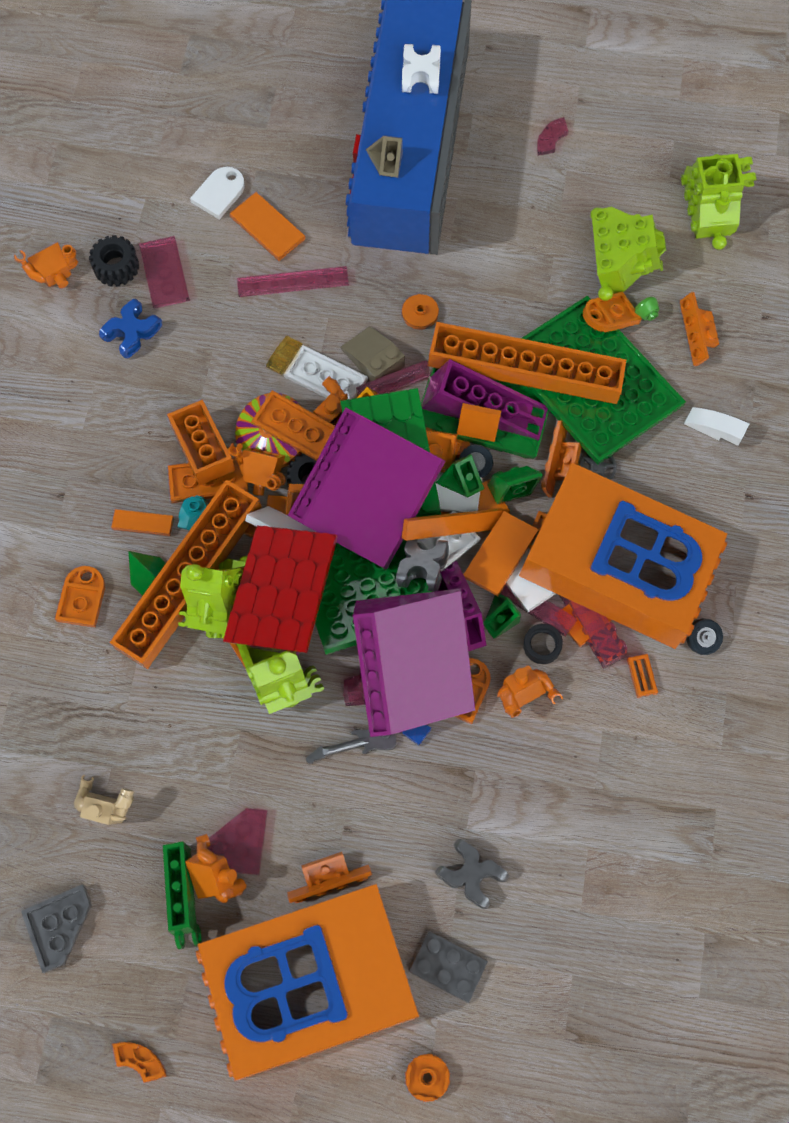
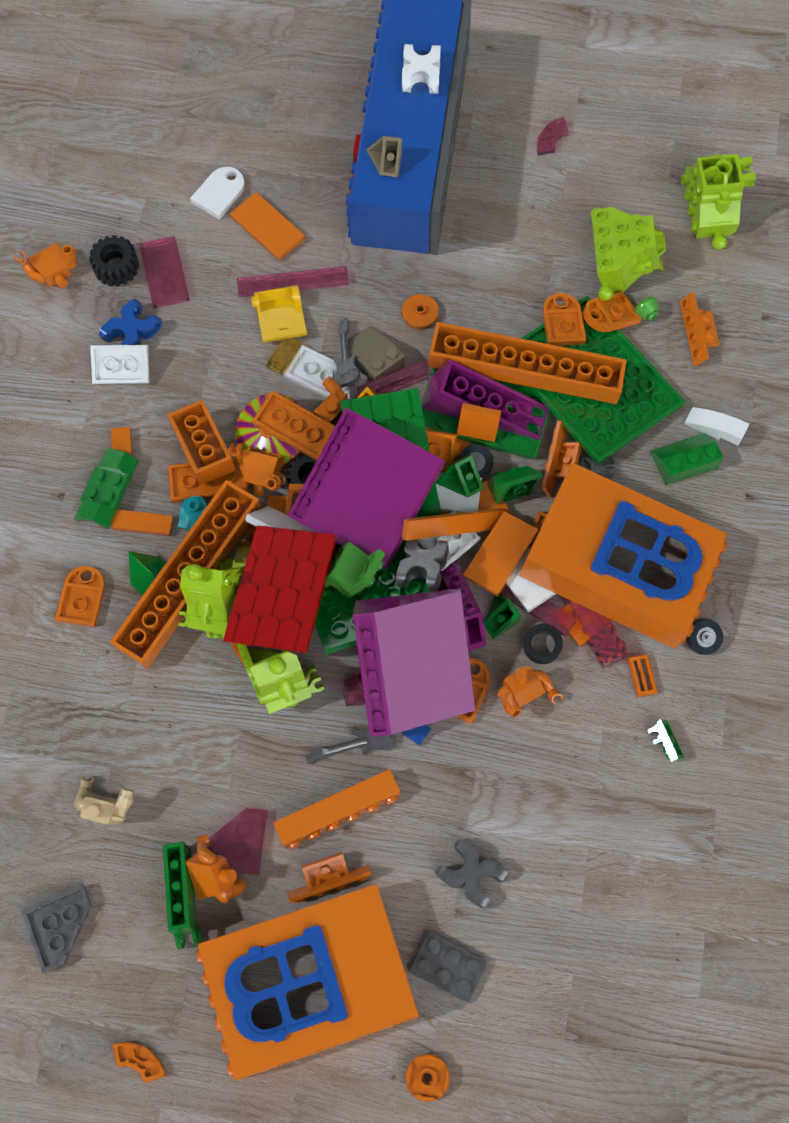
(106, 487): none -> green piece
(120, 364): none -> white tile
(121, 439): none -> orange tile
(243, 550): none -> clear yellow slope
(280, 313): none -> yellow door
(337, 809): none -> orange brick
(346, 369): none -> flat silver piece
(353, 569): none -> bright green bracket
(565, 322): none -> orange tile
(672, 749): none -> plate
(687, 458): none -> green slope

